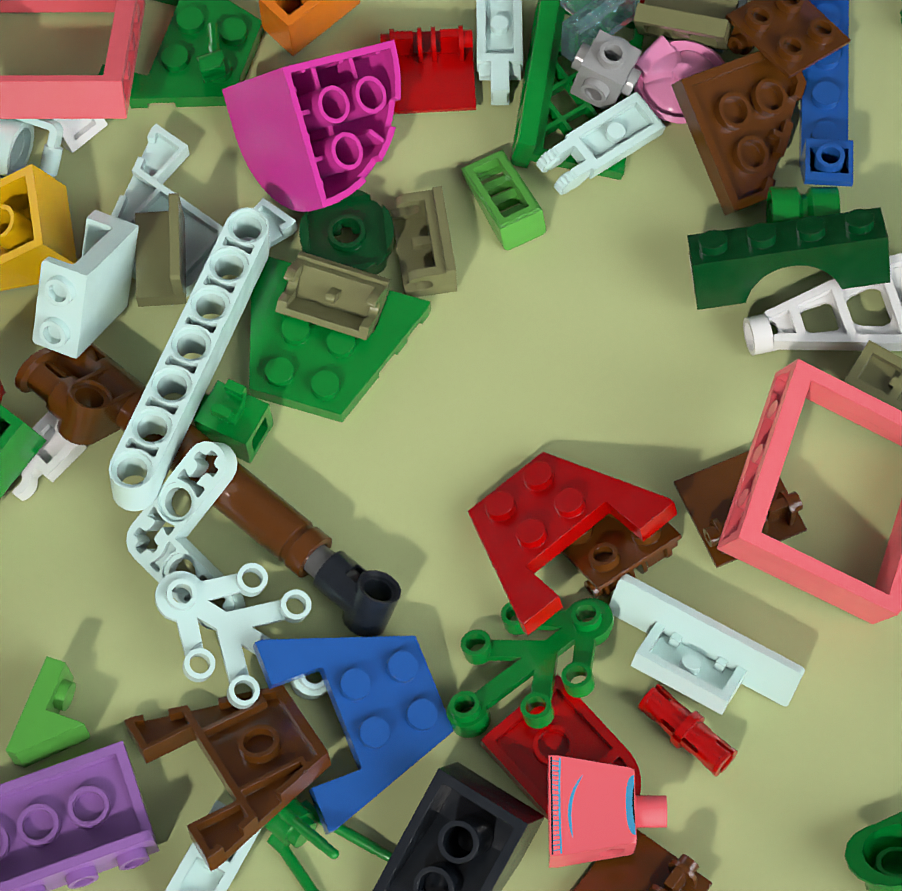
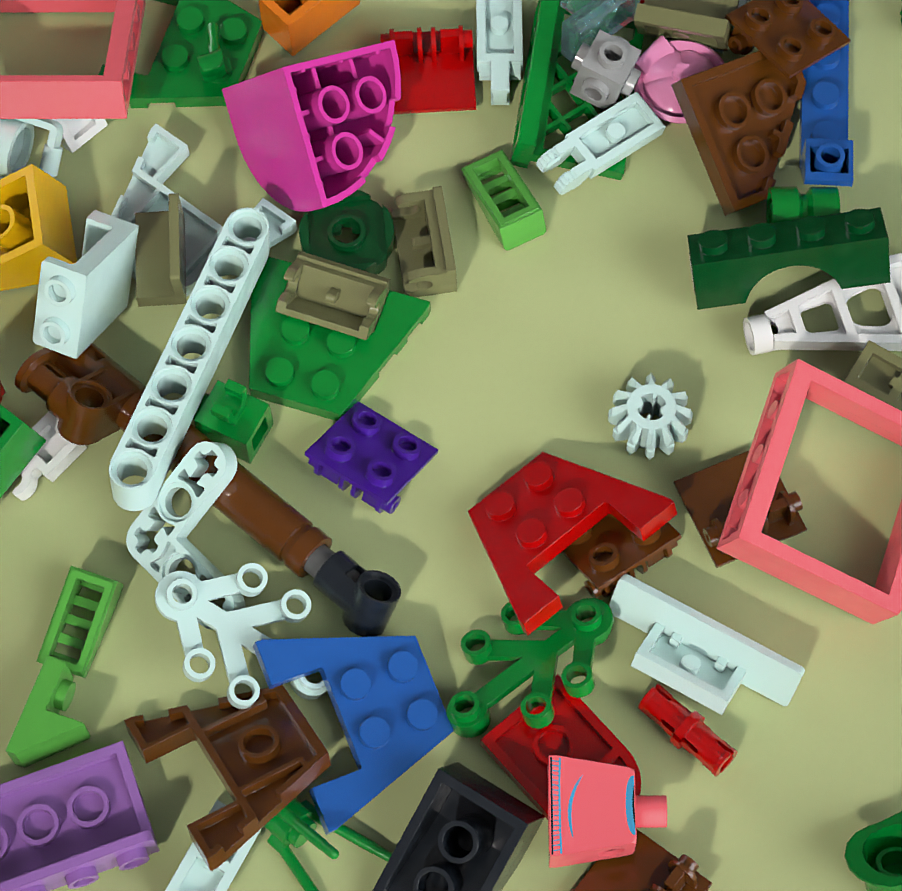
(68, 598): none -> bright green slope
(369, 455): none -> dark purple hinge
(653, 400): none -> light aqua gear

